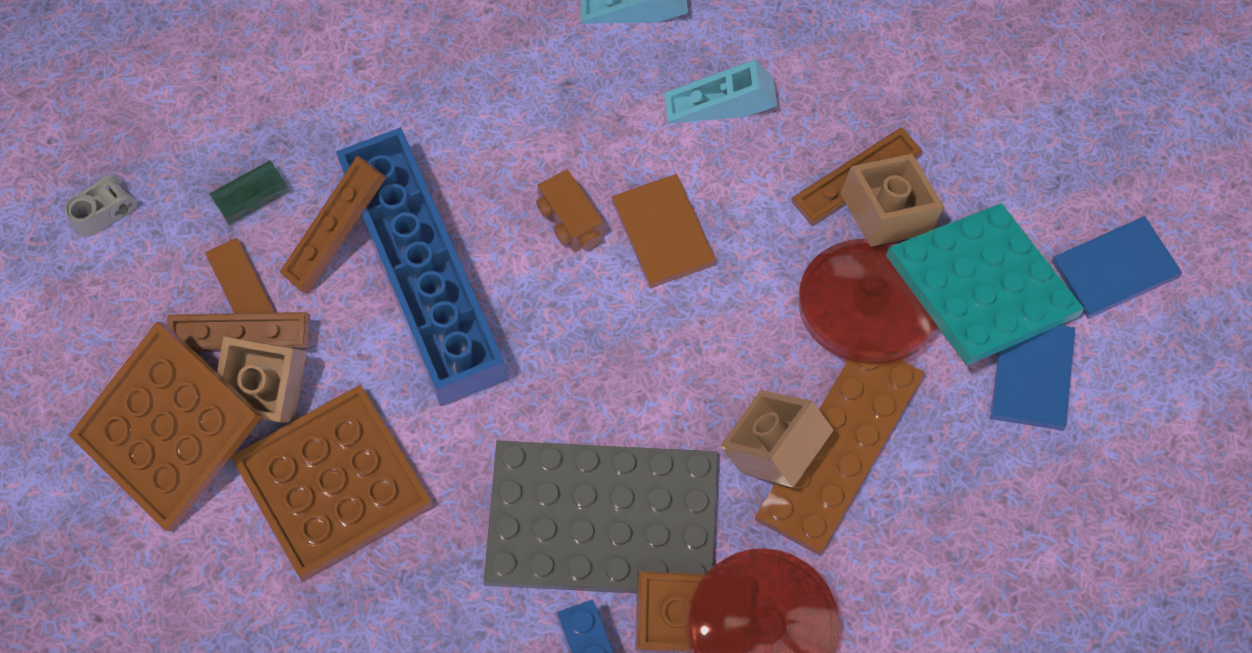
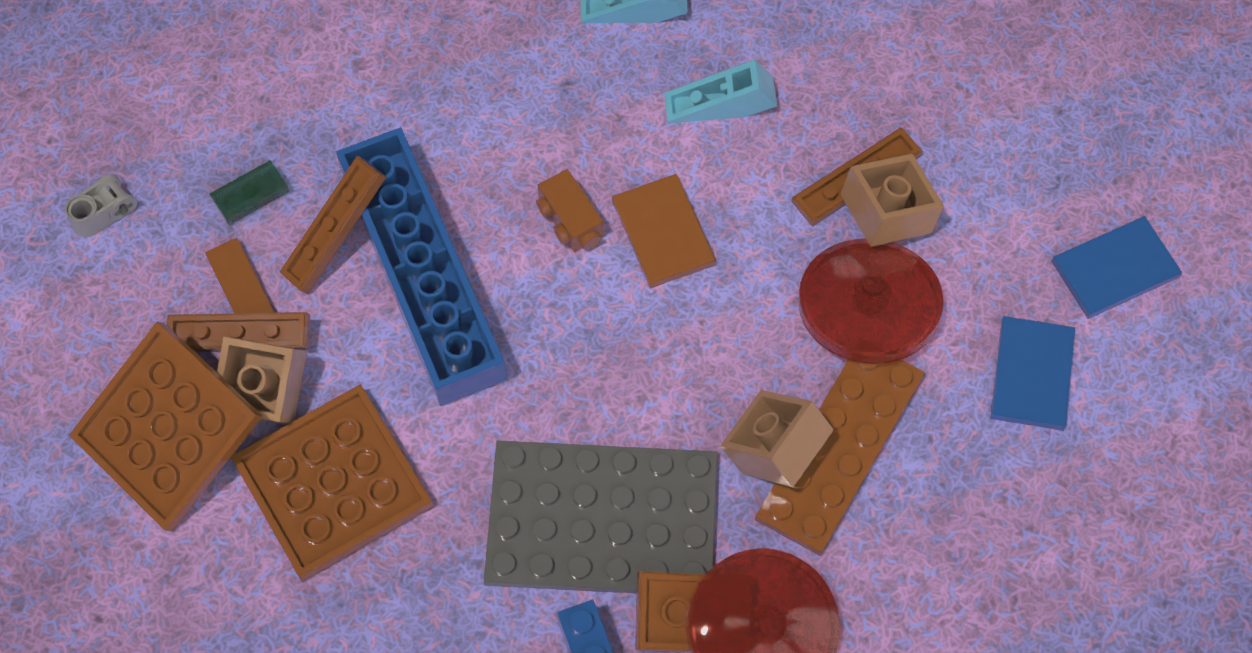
(984, 283): teal plate -> none

